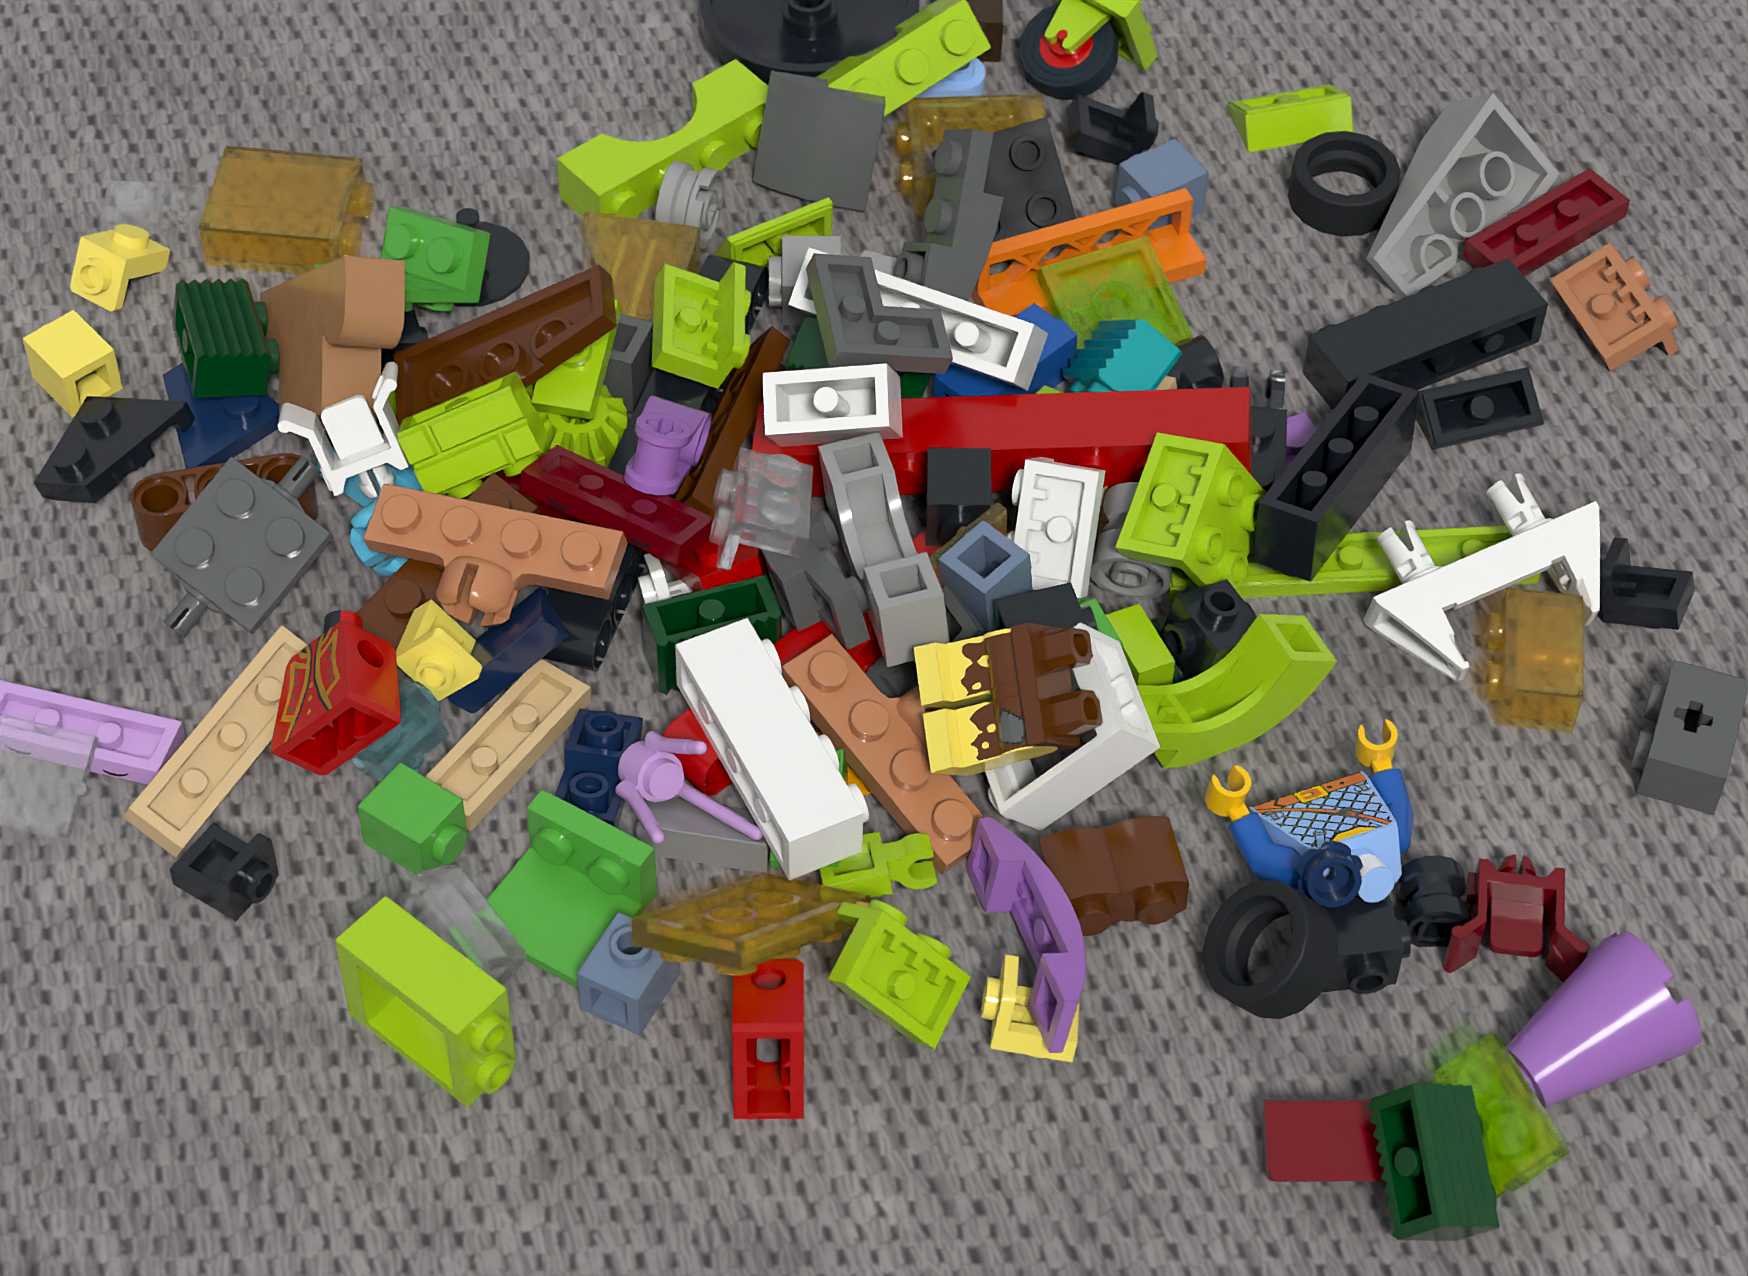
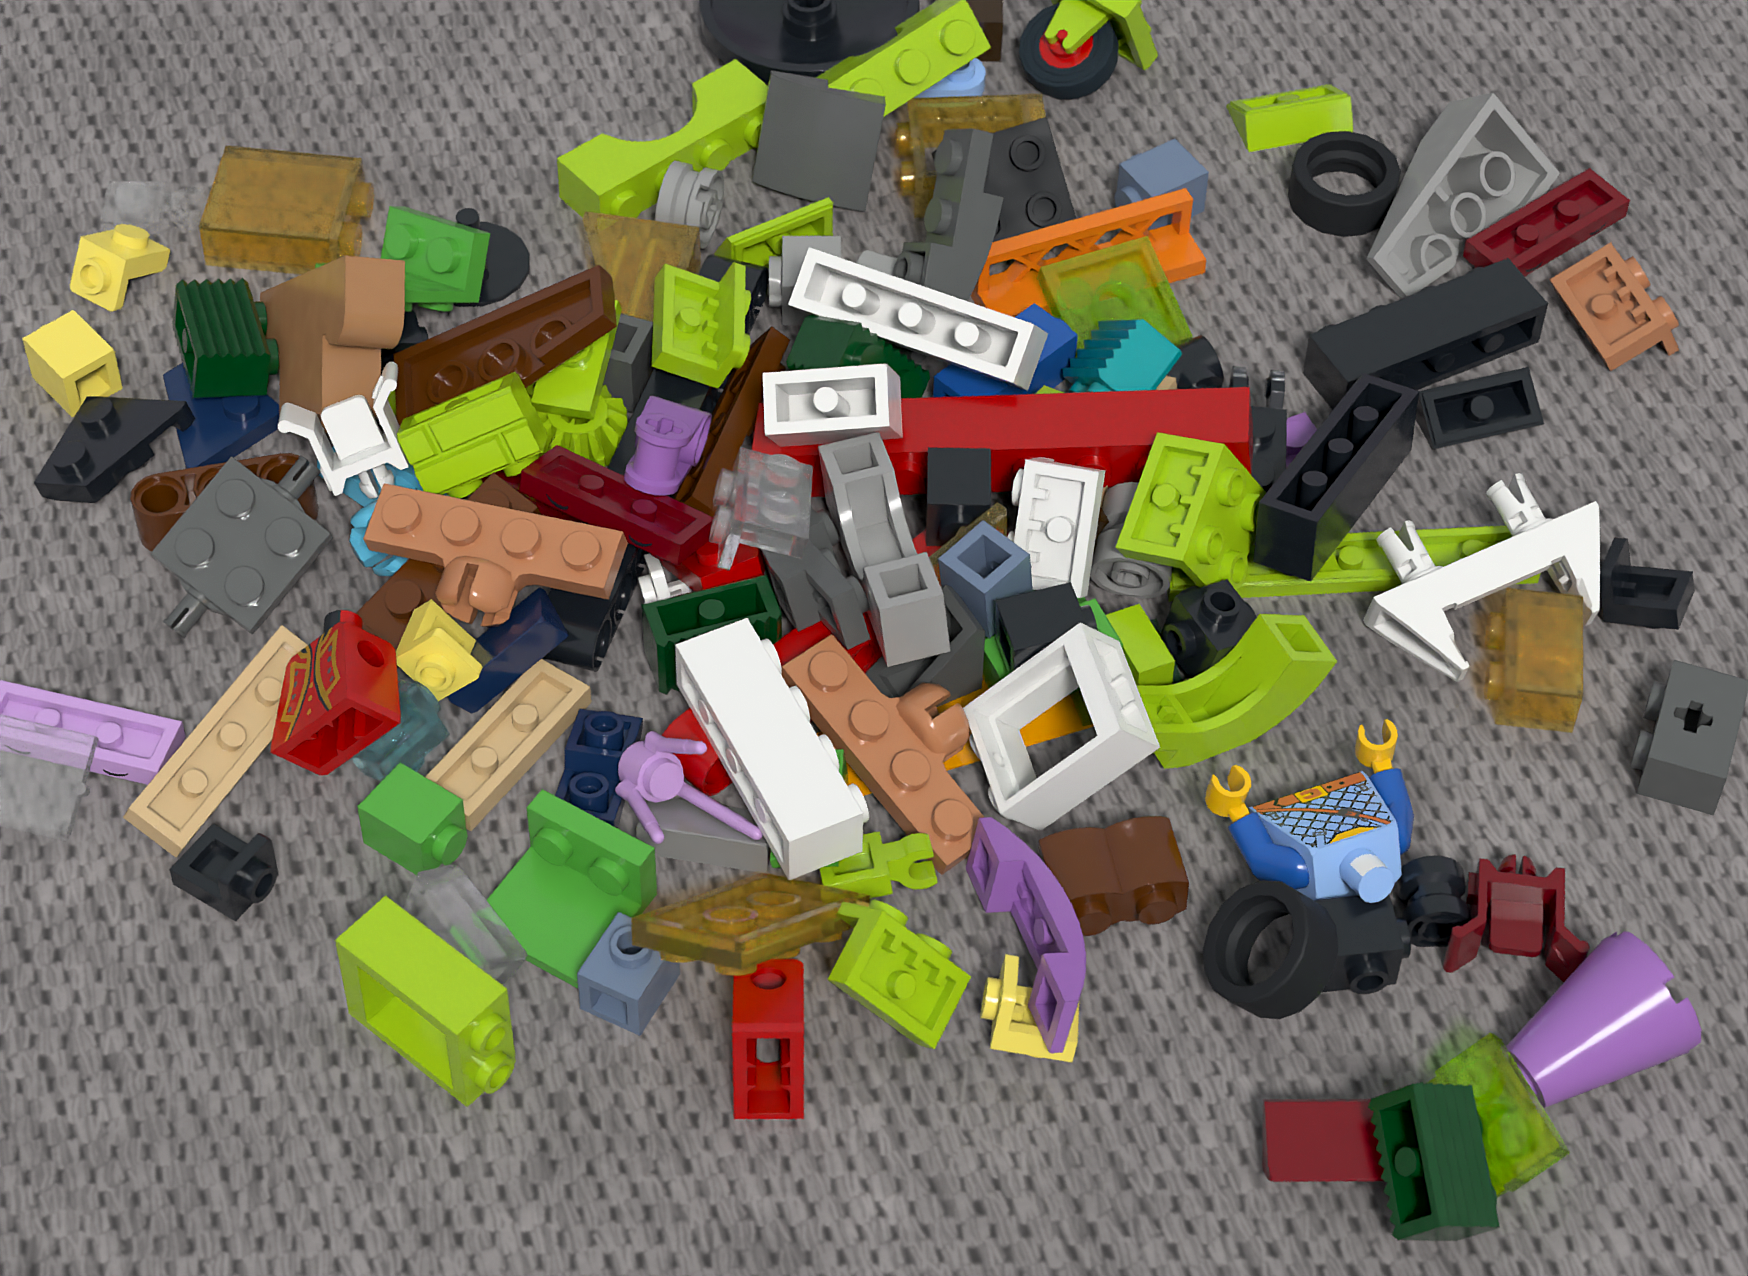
(865, 332): dark grey plate -> none
(1004, 697): hips -> none
(1110, 132): black bracket -> none
(1332, 890): dark blue plate -> none

